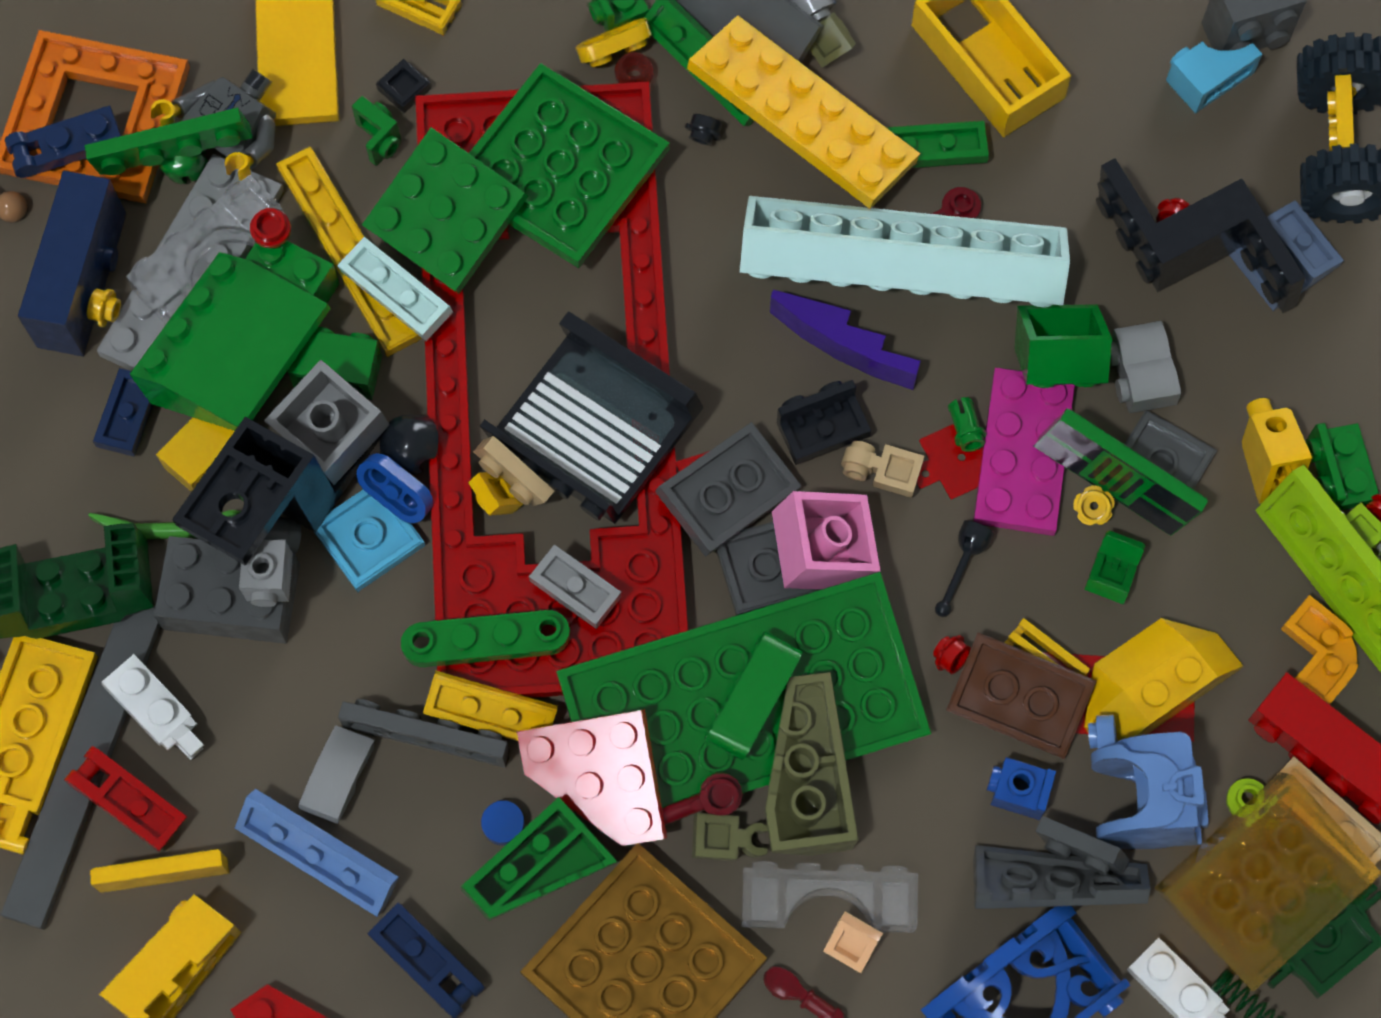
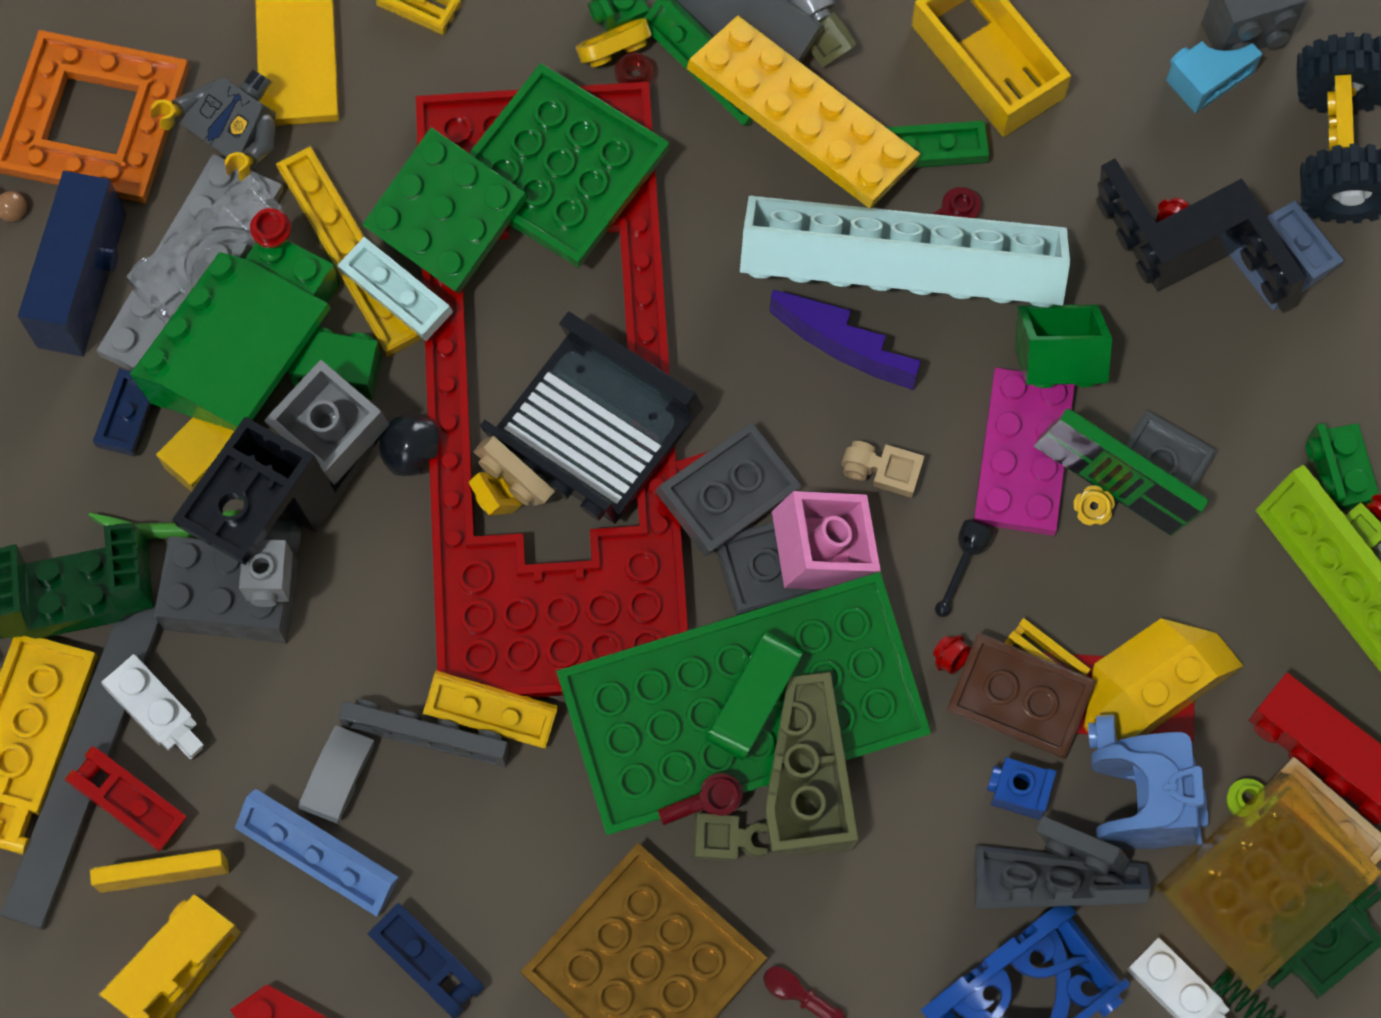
(60, 142): dark blue plate -> none
(103, 307): yellow plate -> none
(173, 147): green plate -> none
(367, 539): medium azure tile -> none
(378, 123): green bracket -> none
(394, 488): blue plate -> none
(402, 85): black tile -> none
(485, 638): green plate -> none
(502, 822): blue tile -> none
(536, 862): green wedge -> none
(575, 586): light grey plate -> none
(600, 772): plate -> none
(704, 129): black plate -> none
(822, 421): black bracket -> none
(853, 942): light nougat plate -> none
(884, 897): clear arch -> none
(944, 466): red piece -> none
(969, 433): green pin -> none
(1115, 567): green bracket -> none
(1144, 367): light grey brick -> none
(1272, 446): yellow torso -> none
(1329, 643): light orange plate -> none

